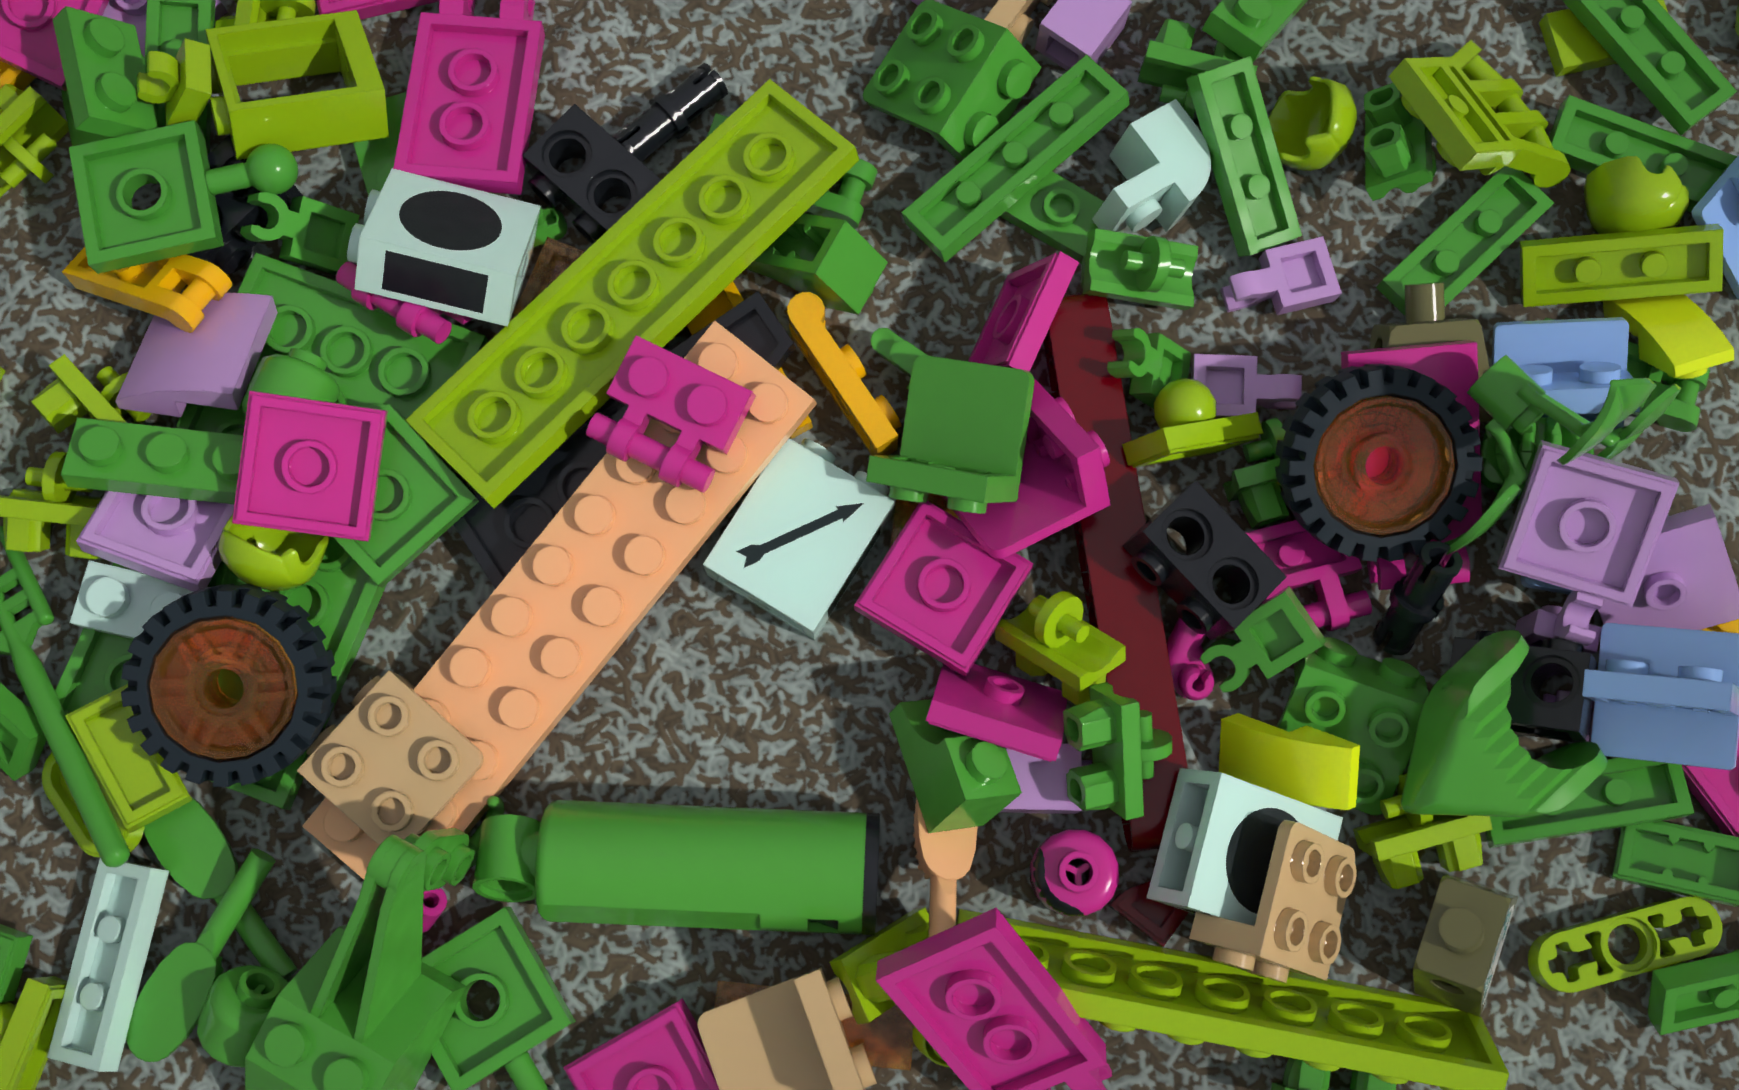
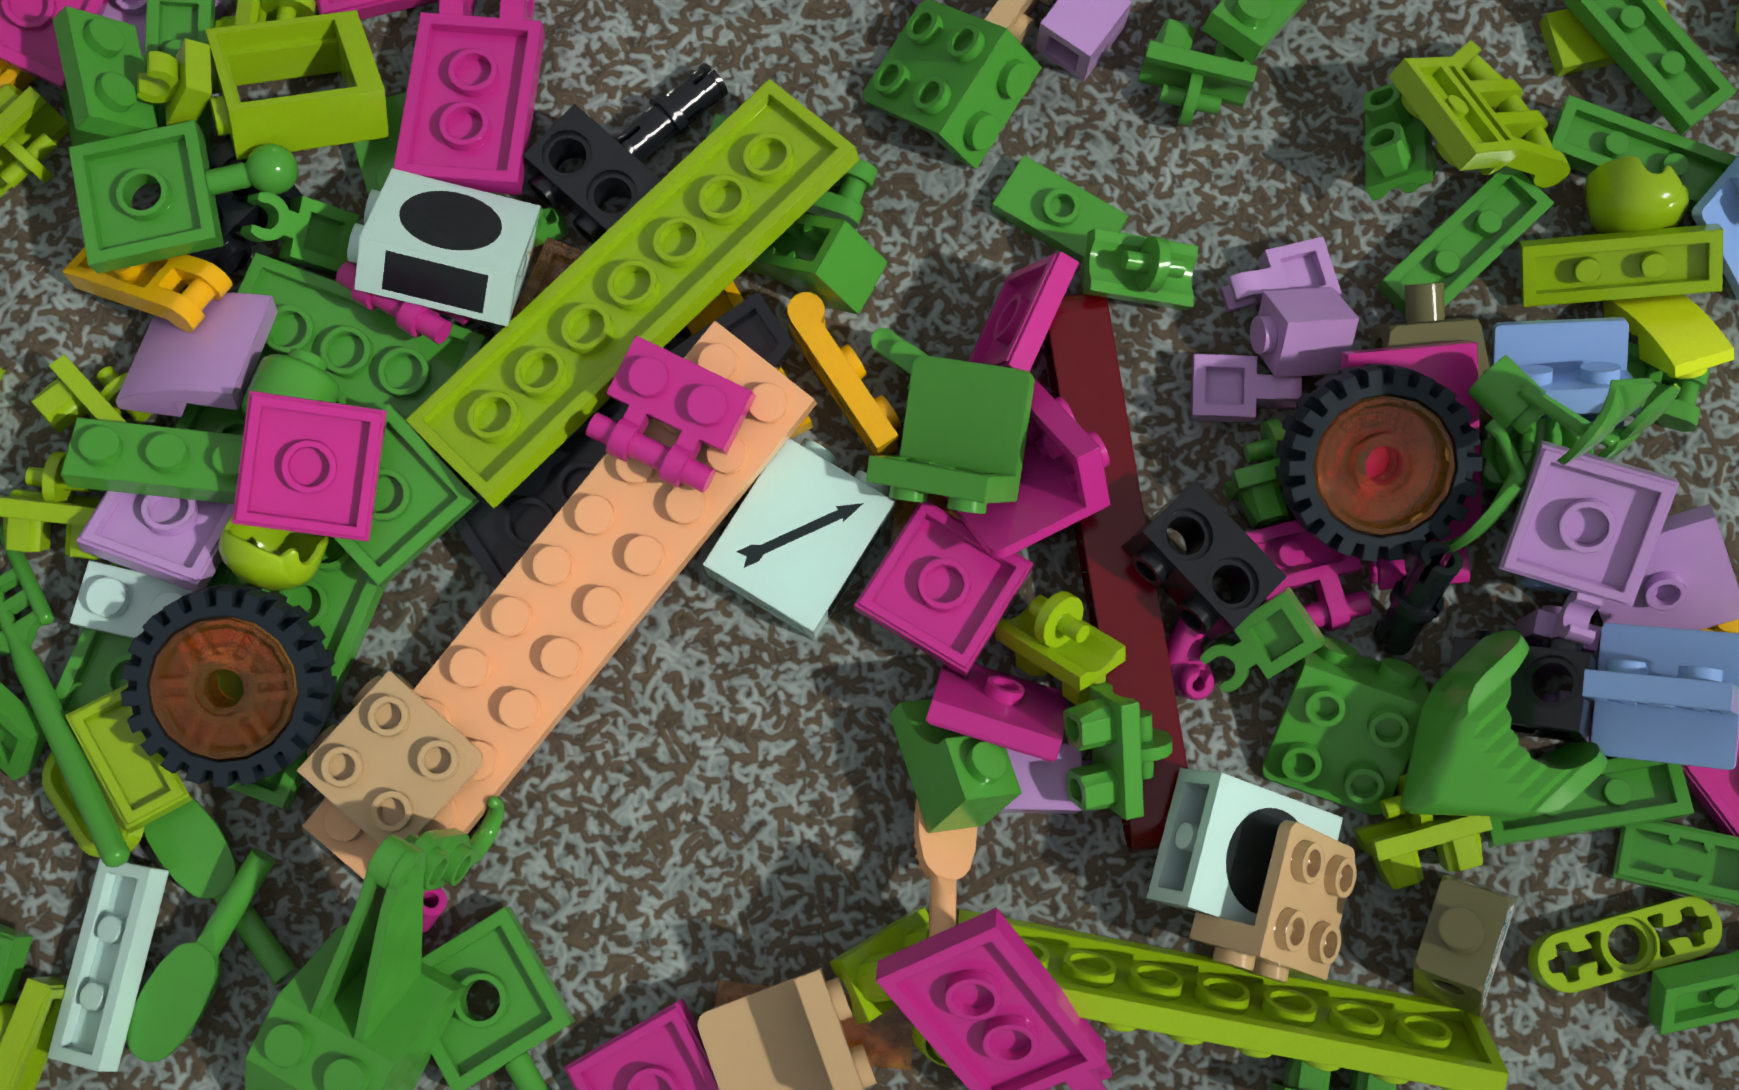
(236, 1011): bright green head -> none
(686, 866): bright green piece -> none
(1016, 158): bright green plate -> none
(1050, 867): dark pink head -> none
(1148, 362): bright green plate -> none
(1149, 916): dark red tile -> none
(1164, 171): light aqua brick -> none
(1189, 427): lime tile -> none
(1244, 156): bright green plate -> none
(1296, 763): neon yellow slope -> none
(1303, 331): none -> lavender brick
(1313, 124): lime hair -> none

